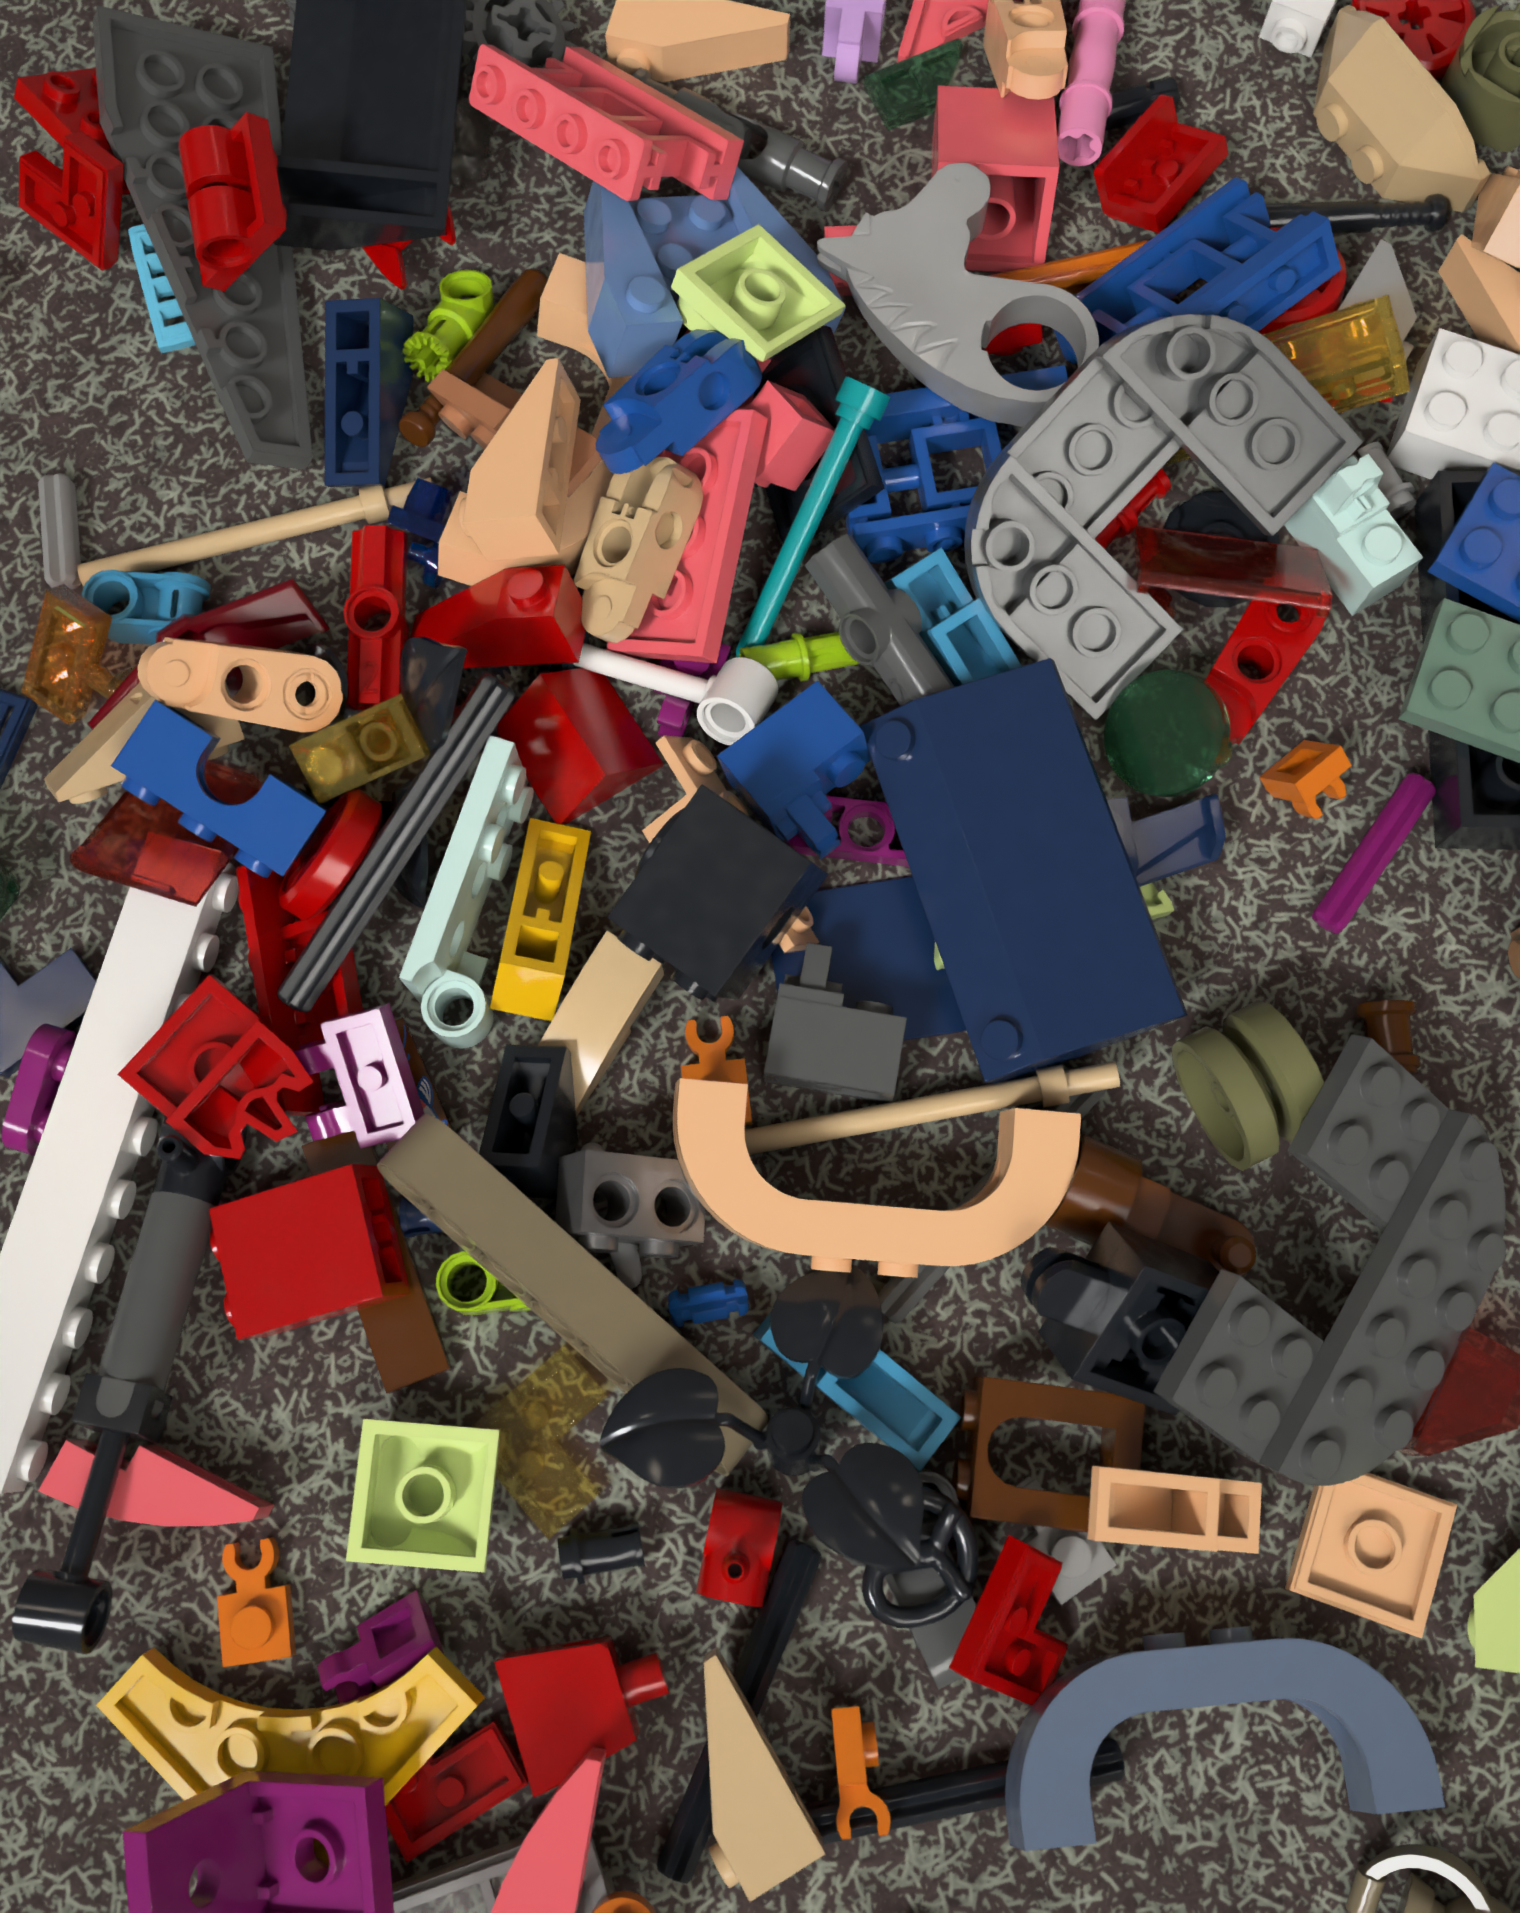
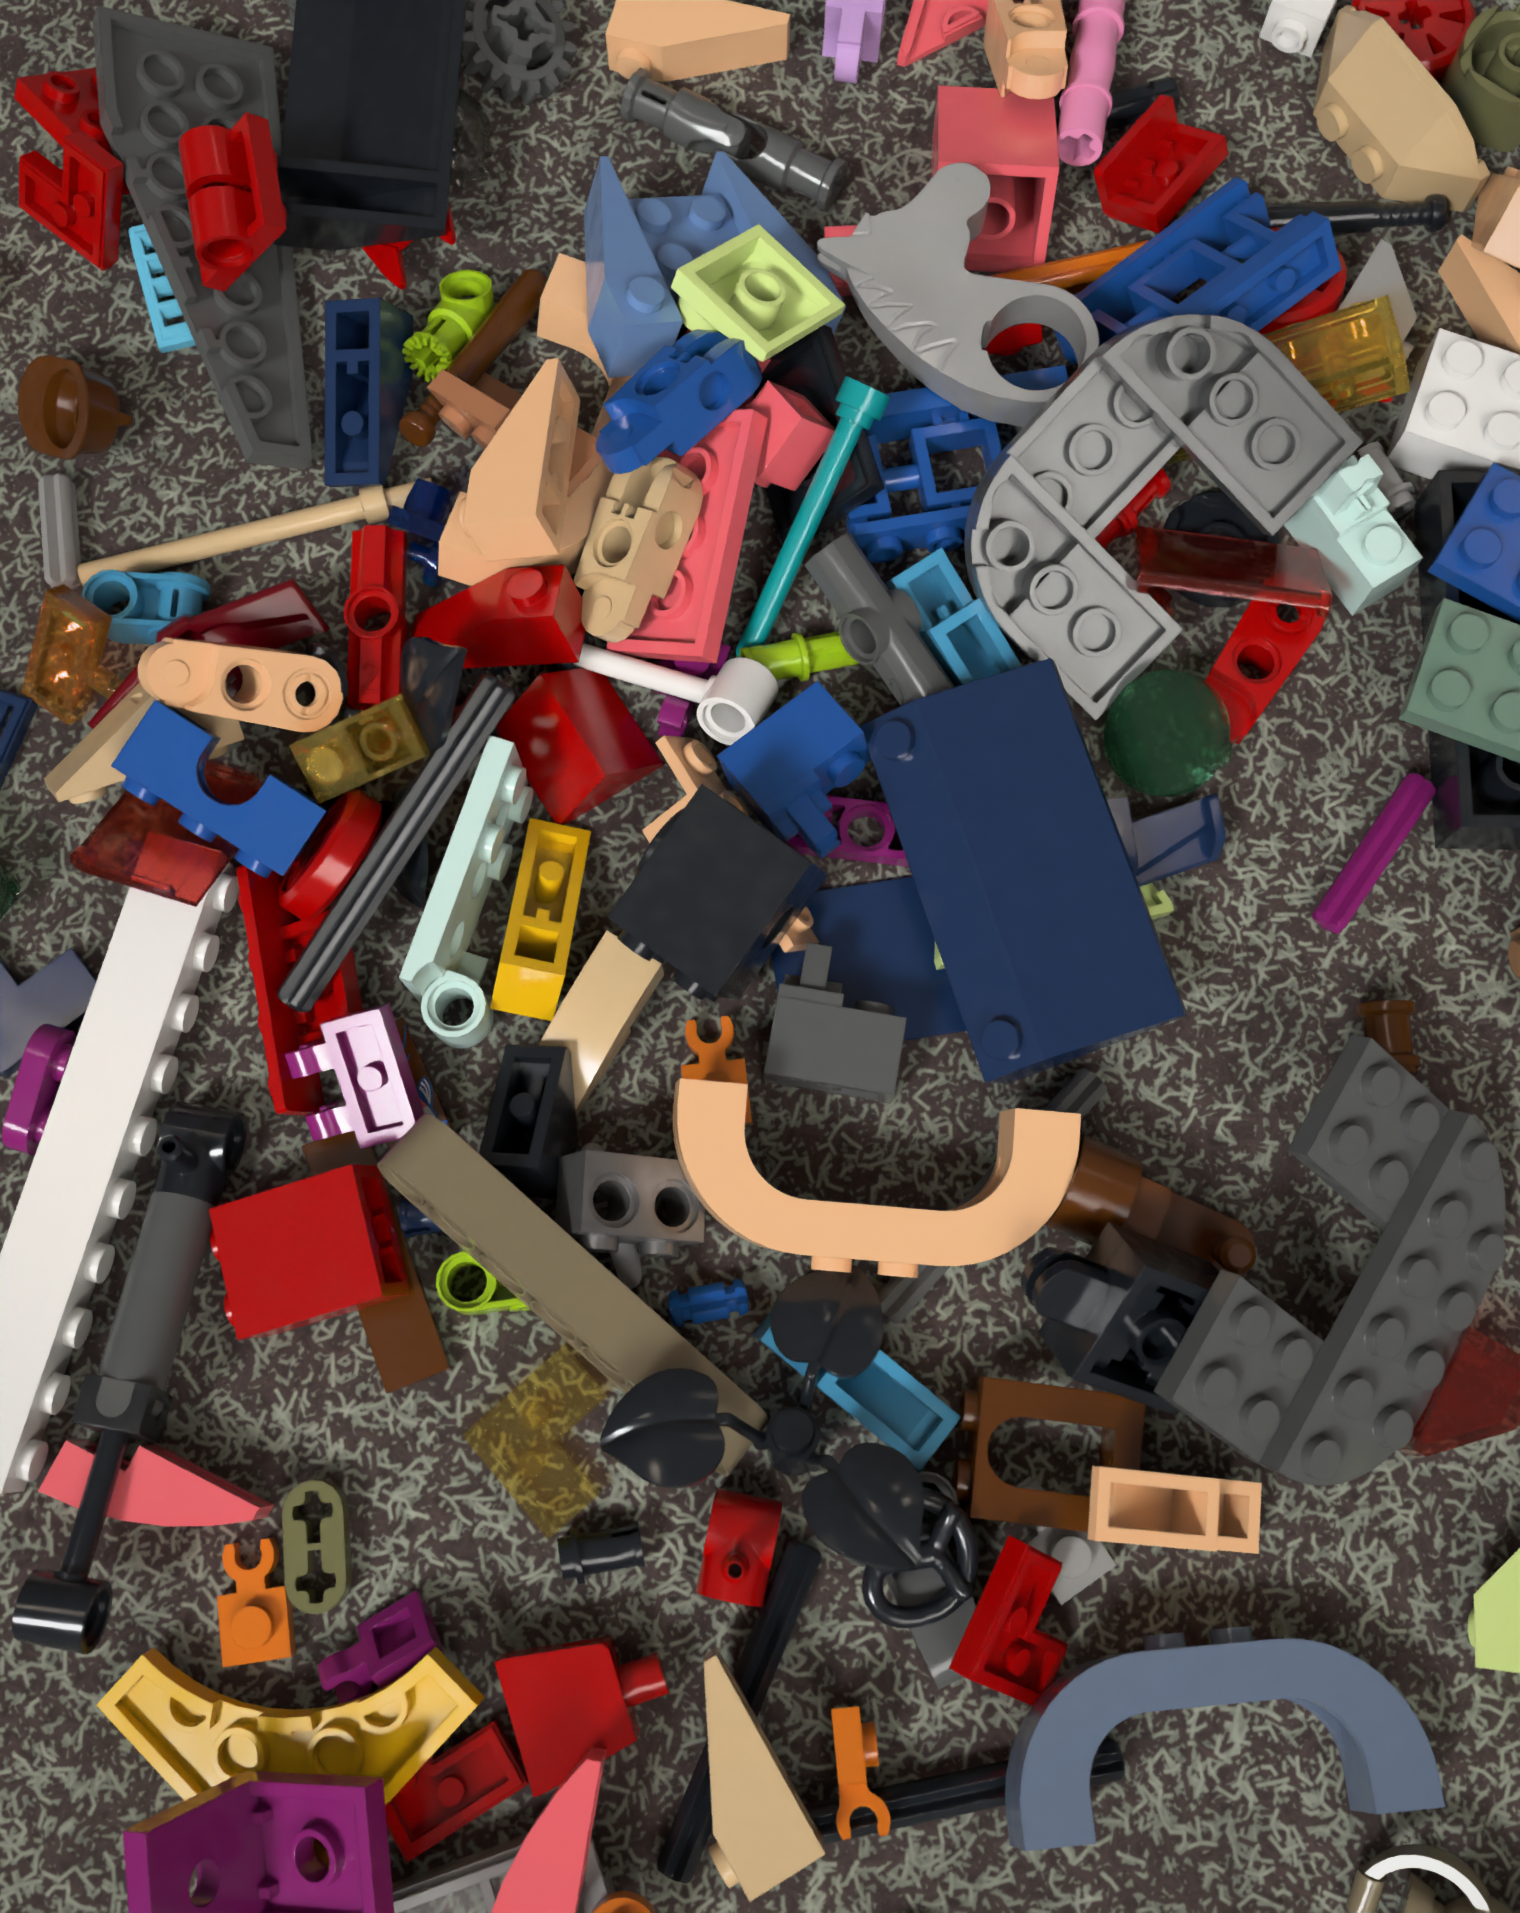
(68, 408): none -> reddish brown piece
(217, 1071): red plate -> none
(299, 1546): none -> olive beam
(423, 1495): yellowish green slope -> none
(605, 123): coral fence -> none
(910, 86): clear green tile -> none
(1050, 1086): tan bar -> none
(1248, 1082): olive wheel -> none
(1306, 773): orange tile -> none
(1373, 1550): light nougat tile -> none

